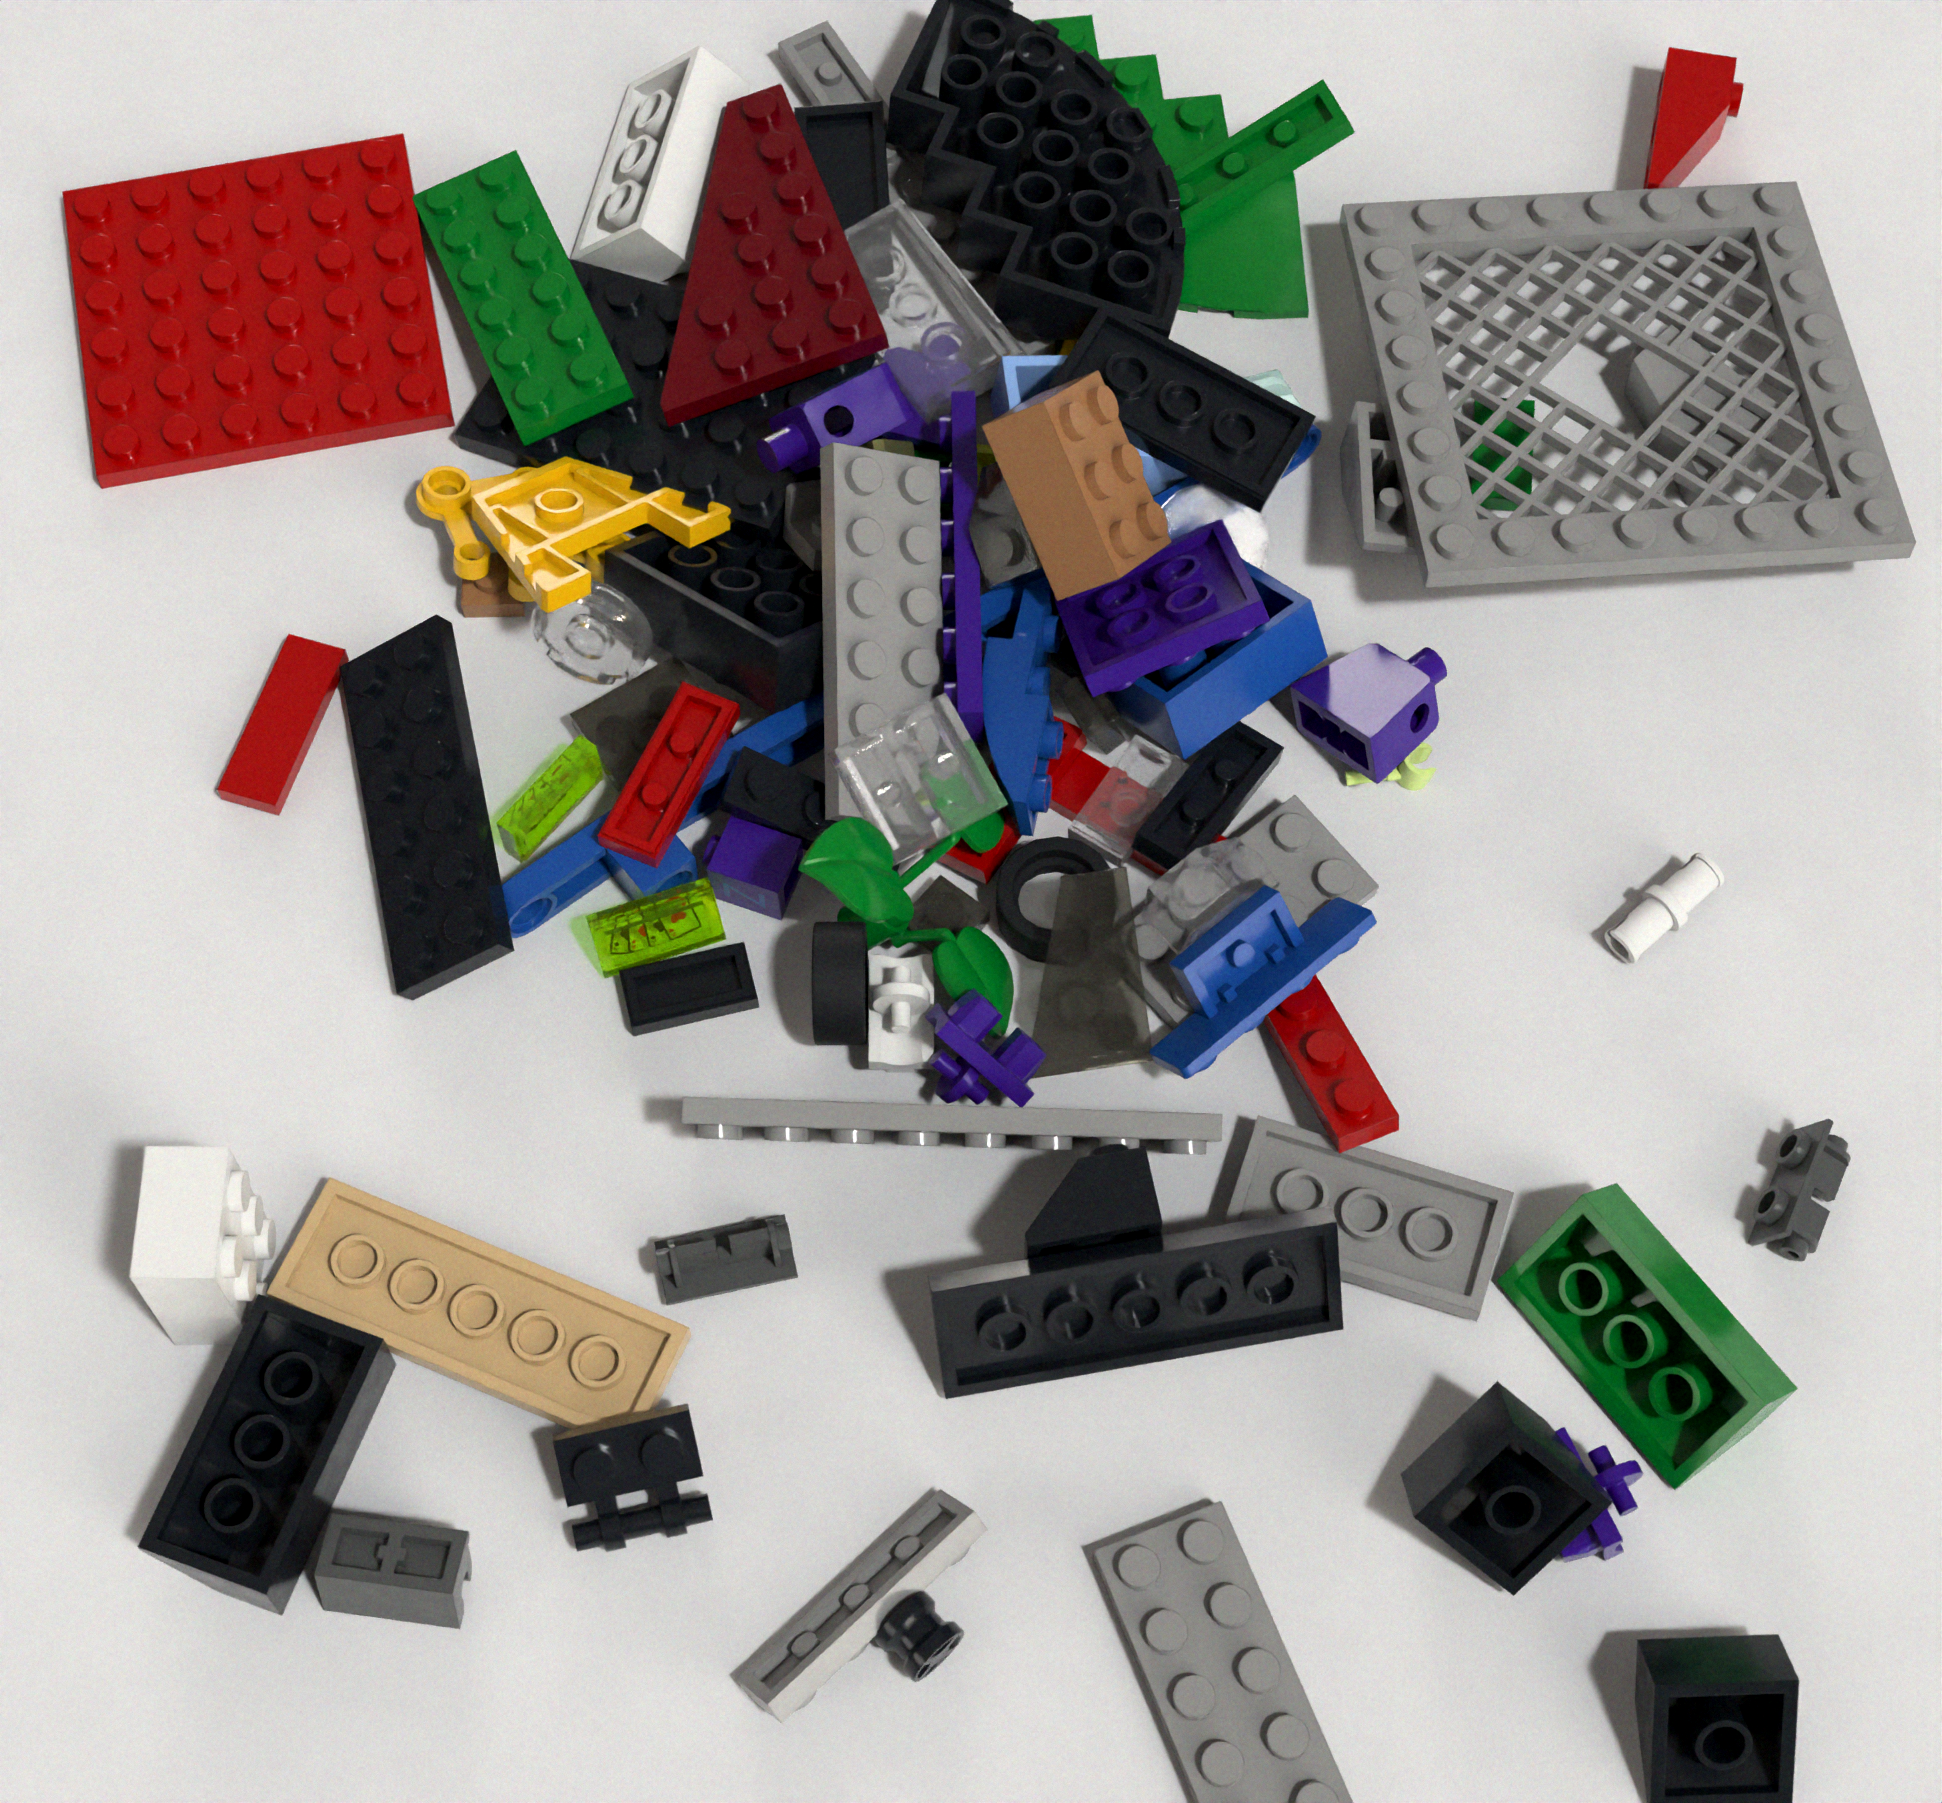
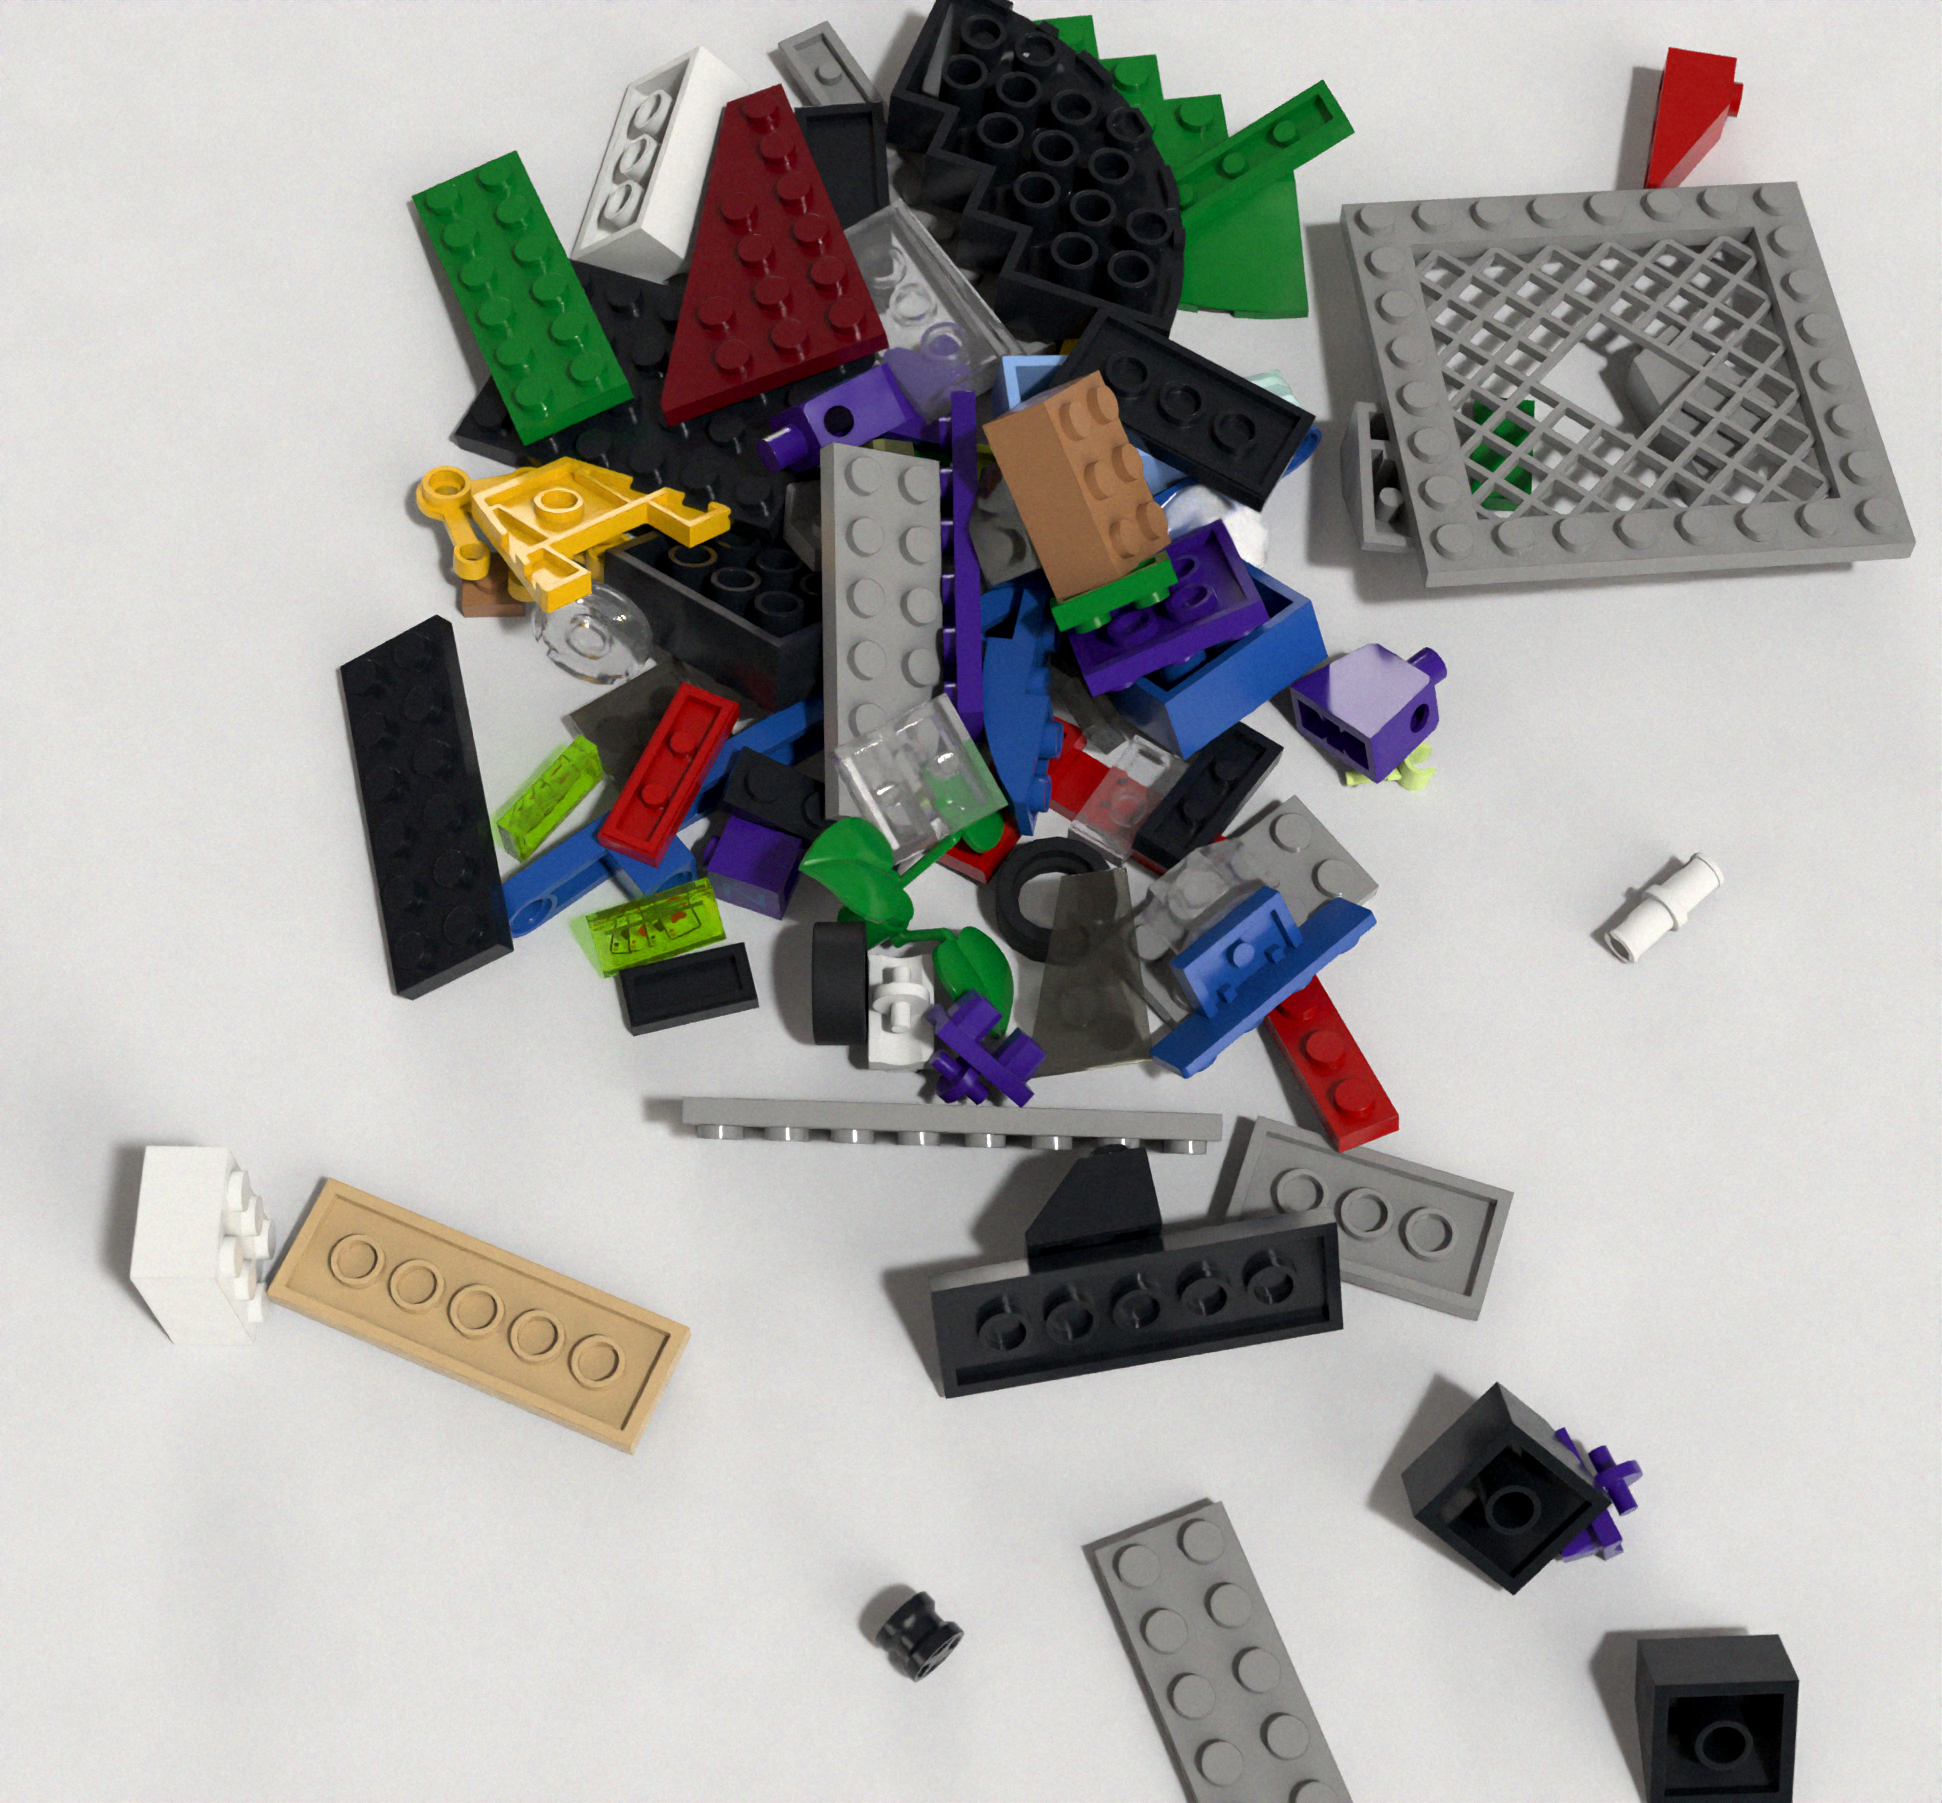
(254, 311): red plate -> none
(269, 1453): black slope -> none
(283, 725): red tile -> none
(394, 1570): dark grey hinge -> none
(627, 1458): black plate -> none
(725, 1259): dark grey hinge -> none
(860, 1605): light grey plate -> none
(947, 907): clear smoke plate -> none
(1141, 586): none -> green plate
(1645, 1334): green slope -> none
(1808, 1164): dark grey hinge -> none

